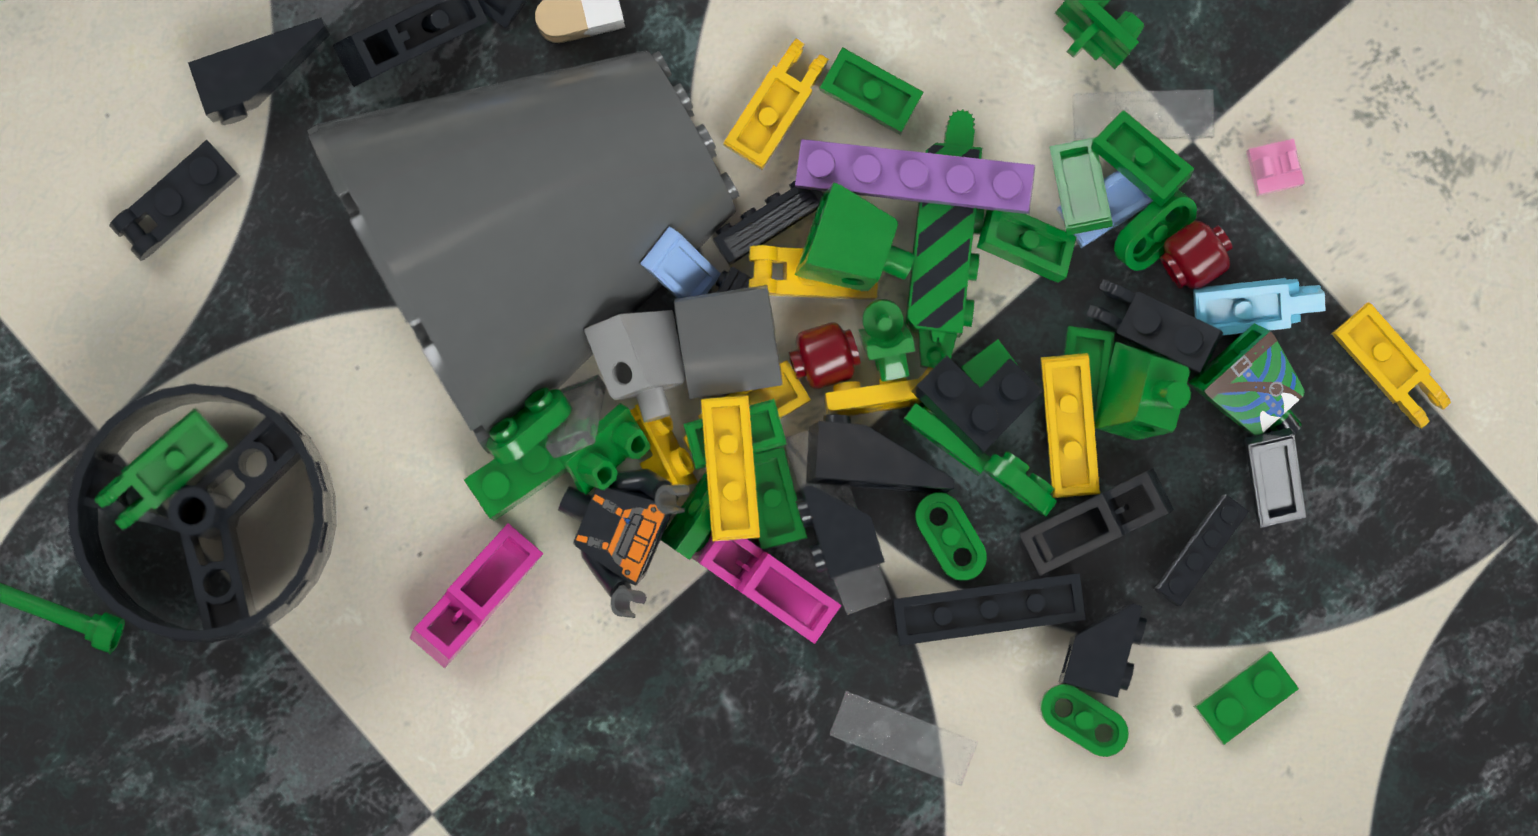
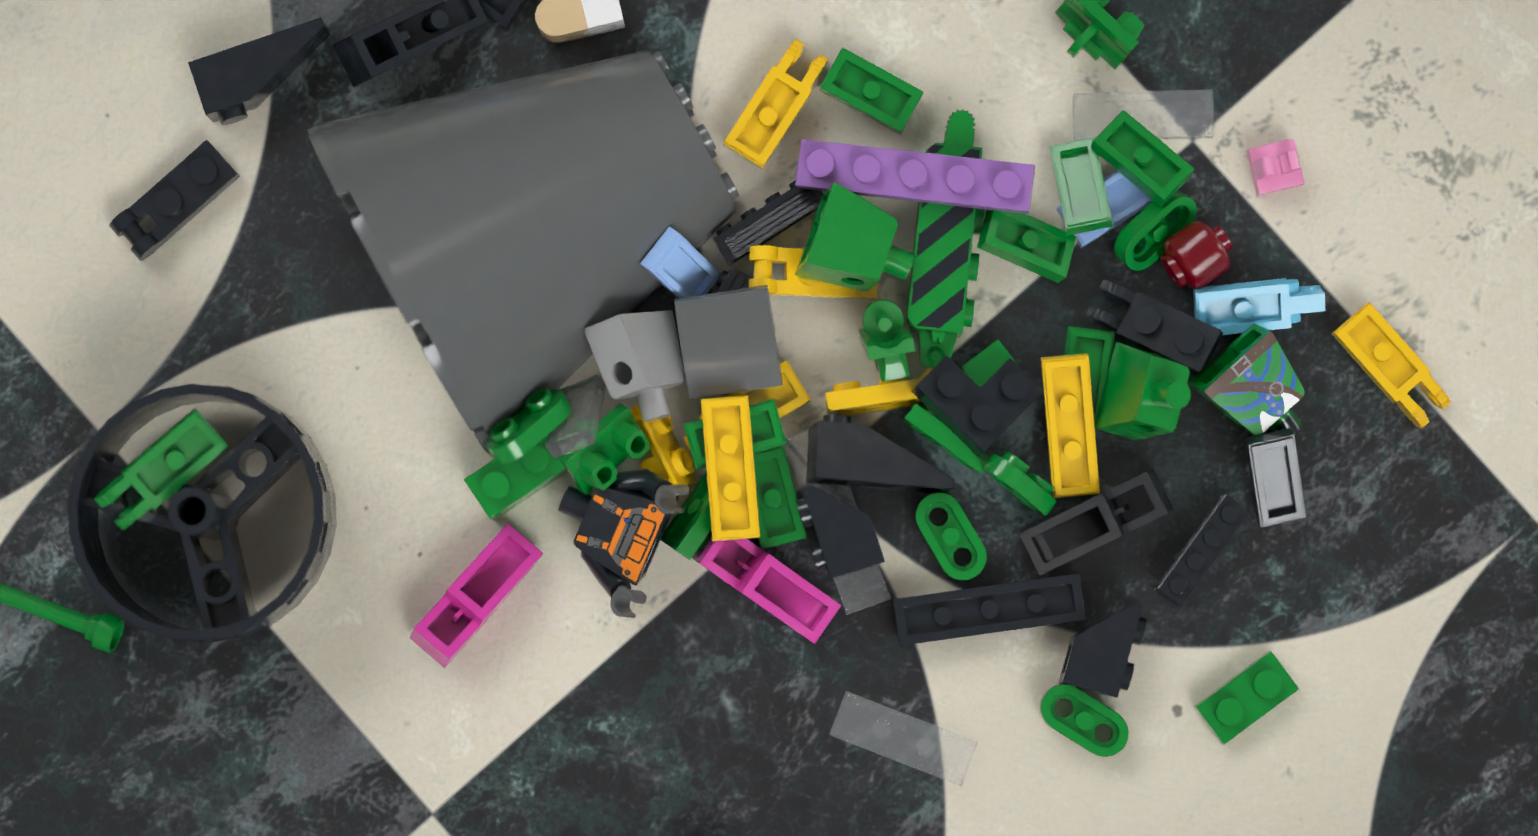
(825, 355): dark red head -> none

